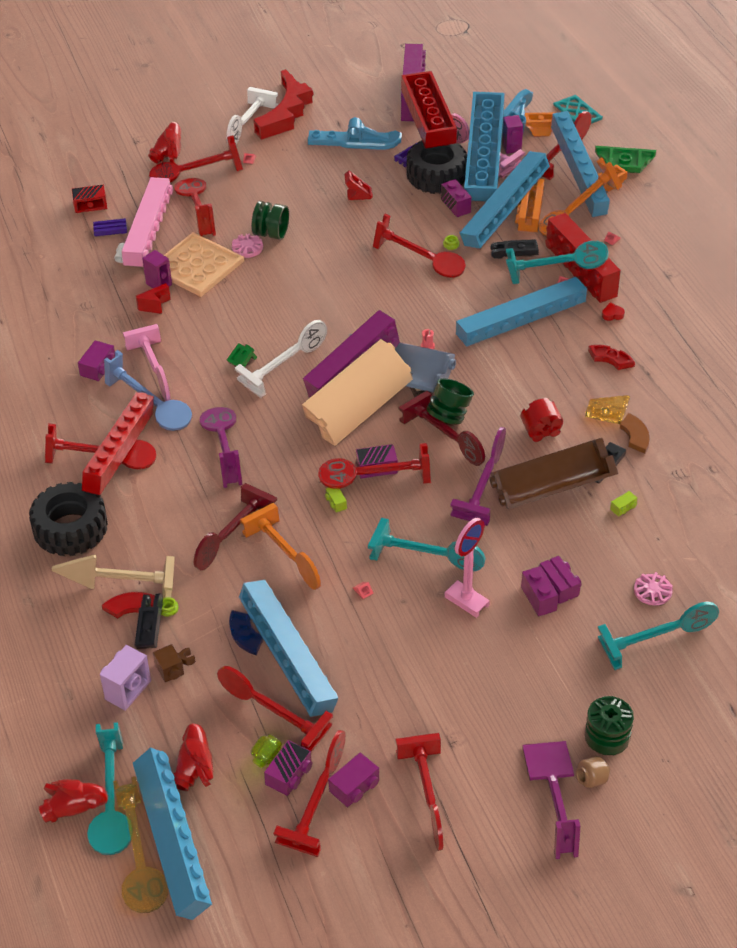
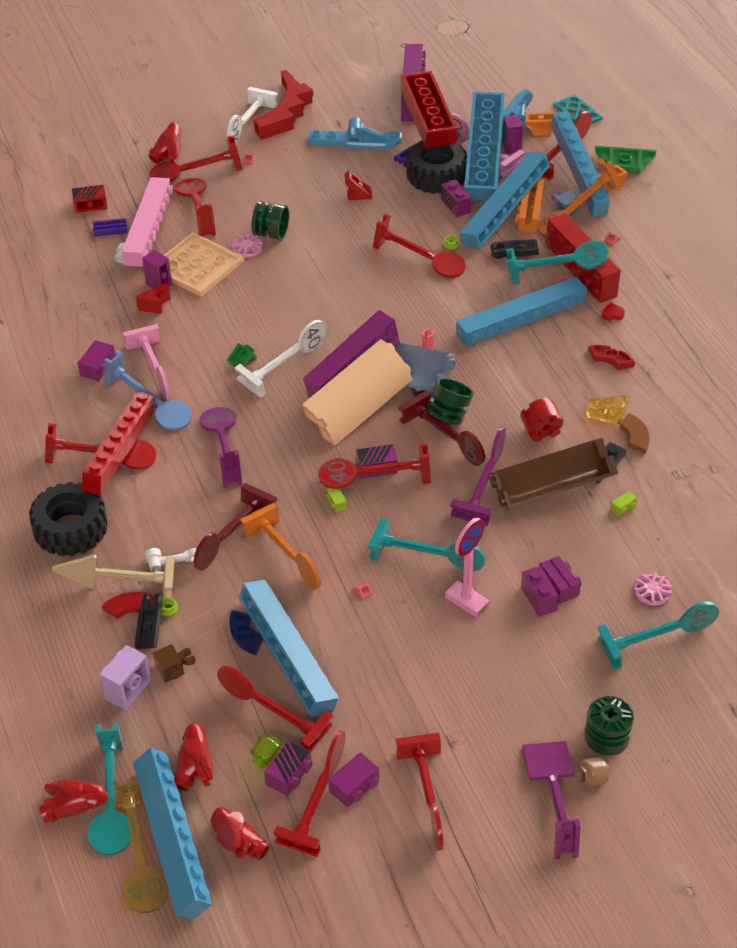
(155, 560): none -> white brick
(237, 834): none -> red animal
(563, 200): none -> sand blue brick

